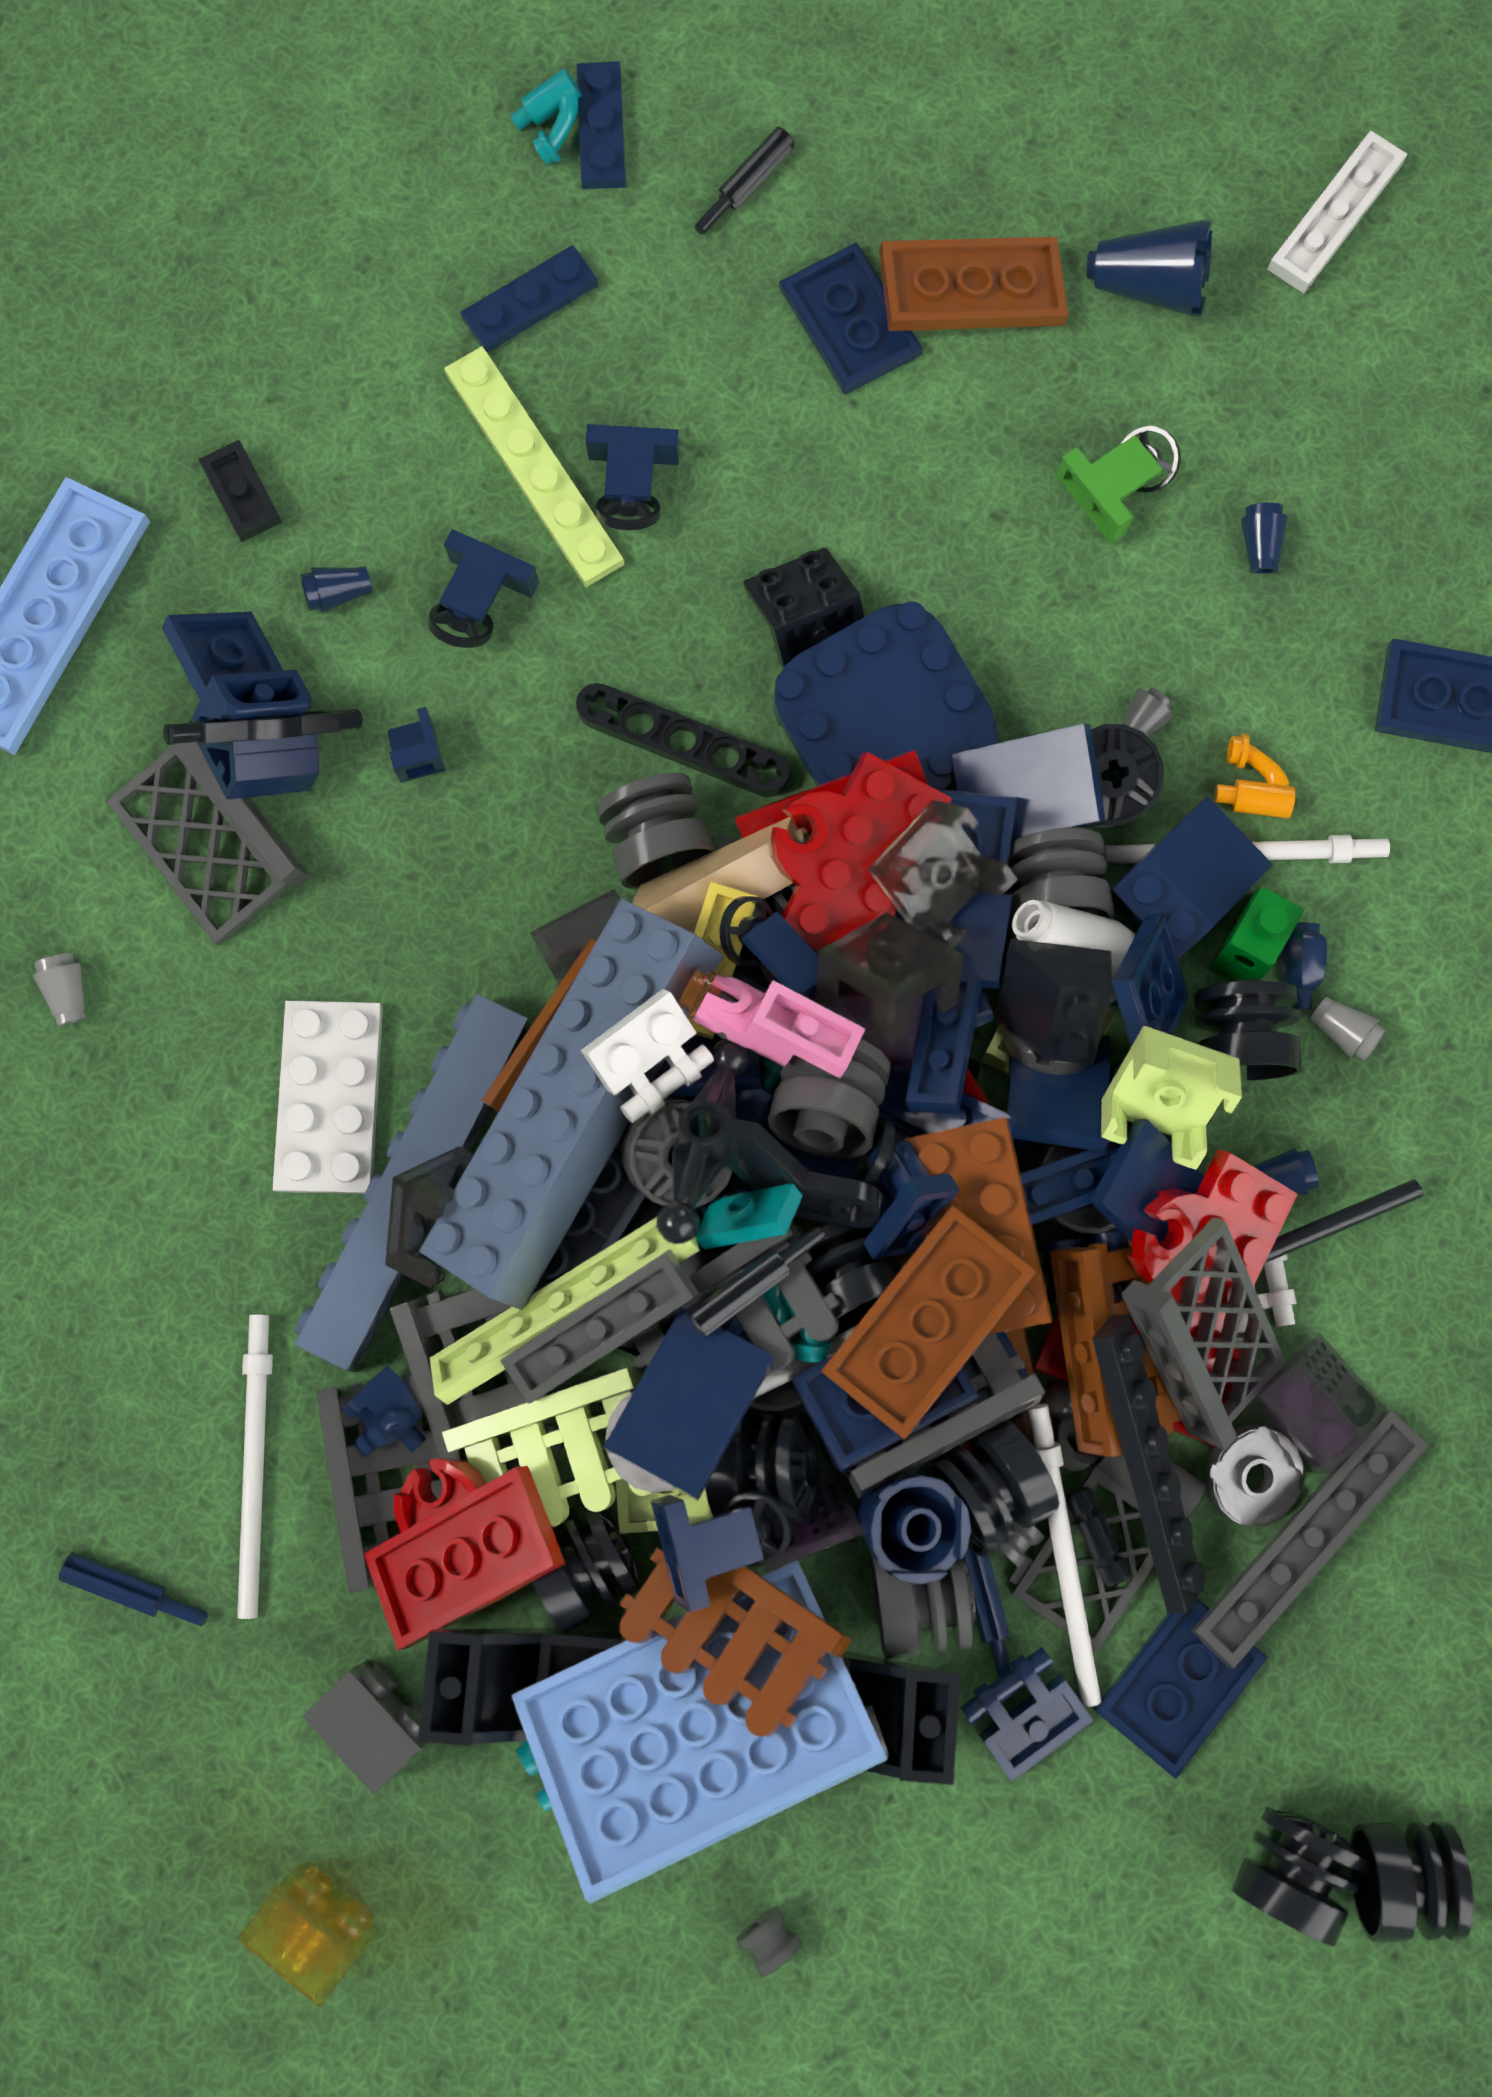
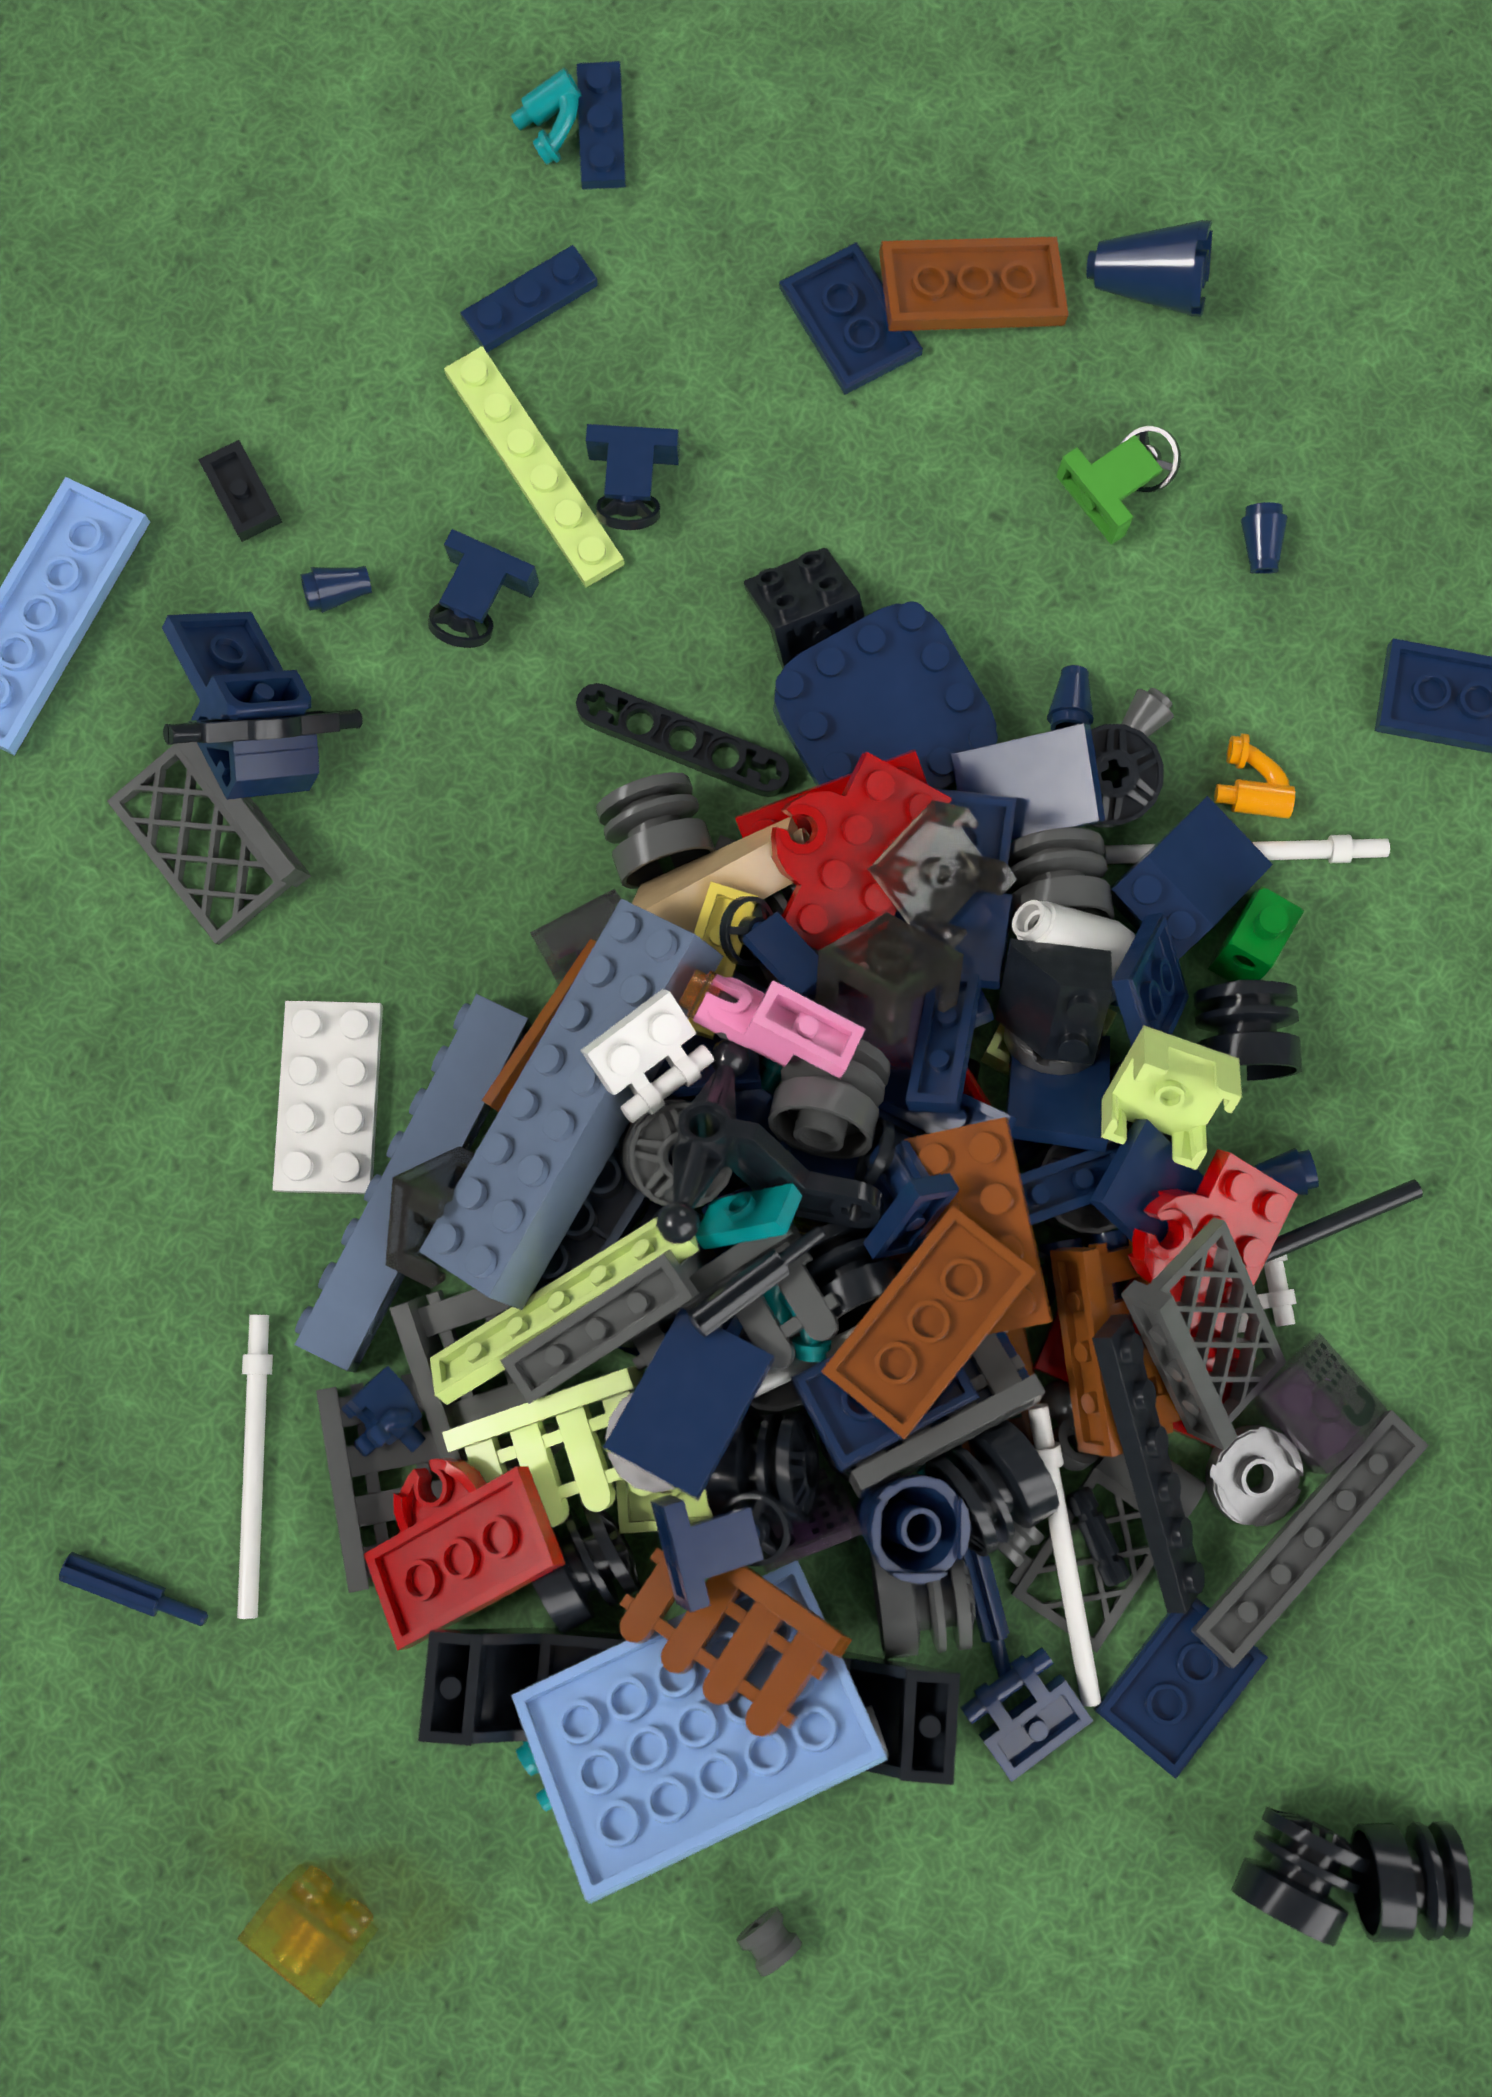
(61, 987): light grey cone -> none
(368, 1724): dark grey brick -> none
(415, 749): dark blue panel -> none
(748, 176): black axle -> none
(1071, 699): none -> dark blue cone
(1304, 961): dark blue plant -> none
(1337, 211): white plate -> none
(1349, 1028): light grey cone -> none

